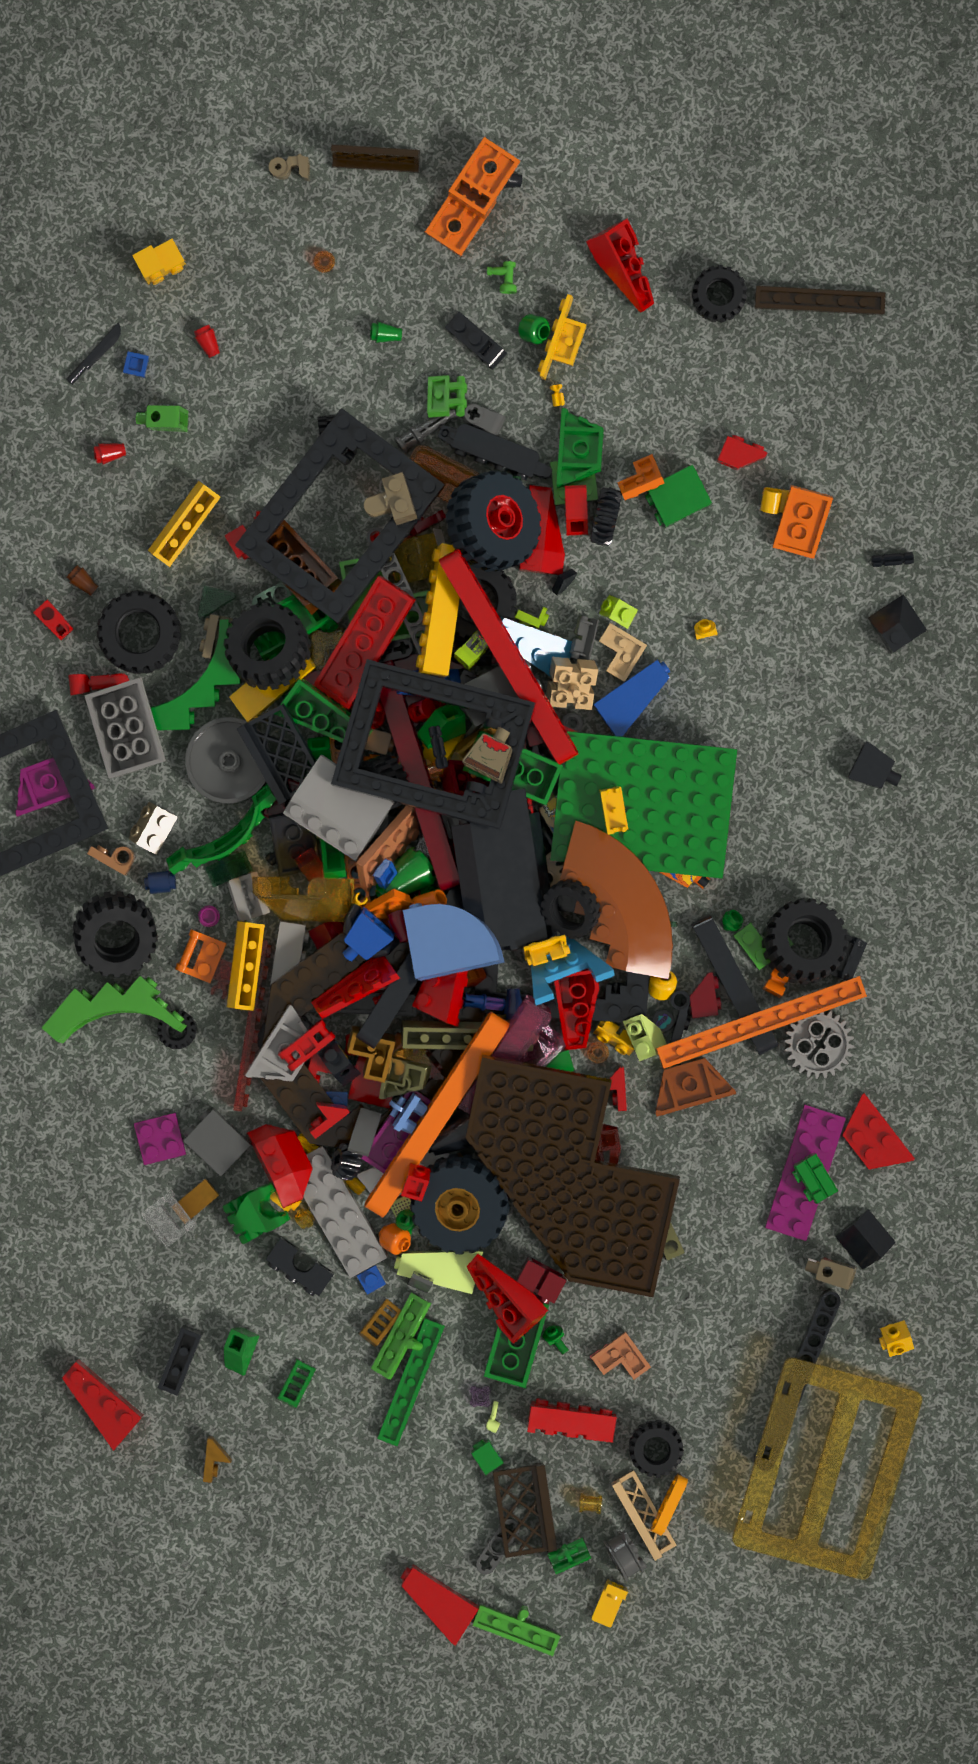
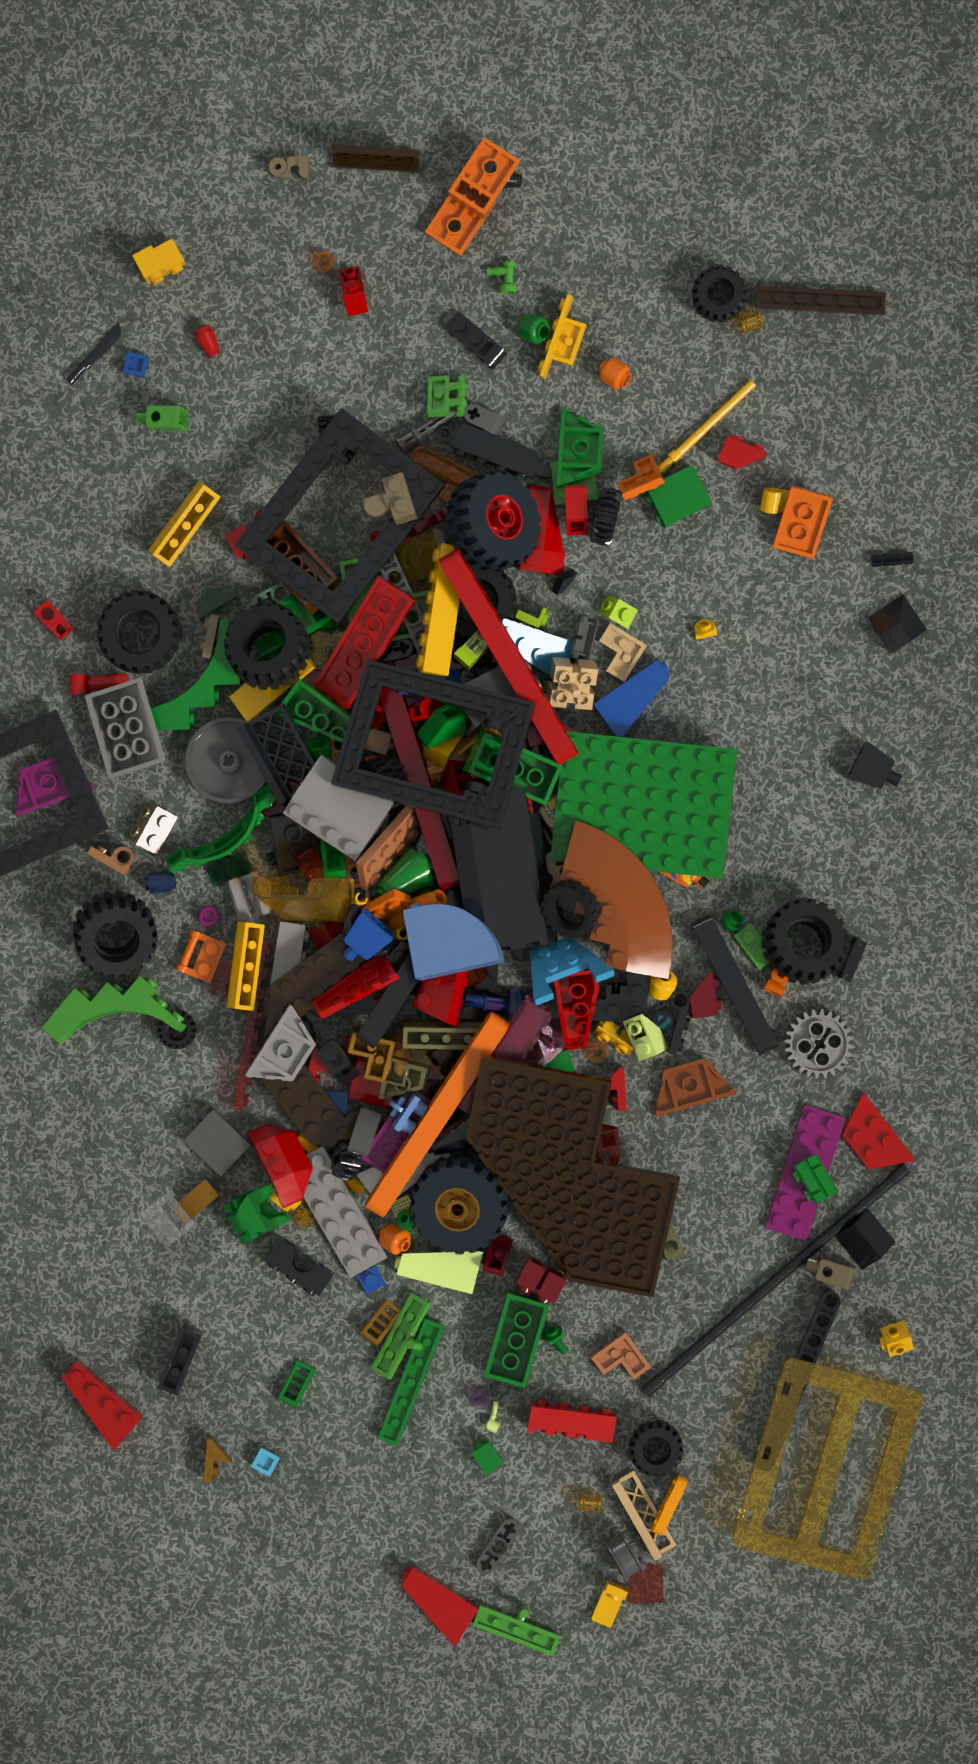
(81, 579): reddish brown cone -> none
(108, 452): red cone -> none
(160, 1138): magenta plate -> none
(239, 1349): green slope -> none
(265, 1461): none -> medium azure plate
(306, 1045): red plate -> none
(333, 1114): red slope -> none
(353, 291): none -> red slope
(385, 333): green cone -> none
(385, 873): blue plate -> none
(397, 924): dark red cone -> none
(416, 1182): red bracket -> none
(420, 1282): dark grey slope -> none
(438, 747): black axle -> none
(490, 755): dark tan torso -> none
(498, 1255): none -> dark red slope
(512, 1303): red wedge -> none
(543, 1505): dark brown fence -> none
(555, 946): yellow hinge -> none
(557, 396): yellow piece -> none
(569, 1556): green hips -> none
(613, 810): yellow hinge -> none
(614, 373): none -> orange head
(617, 257): red wedge -> none
(646, 1586): none -> clear red piece
(675, 455): none -> yellow bar
(751, 322): none -> clear yellow bush
(761, 1022): orange plate -> none
(893, 1179): none -> black piece

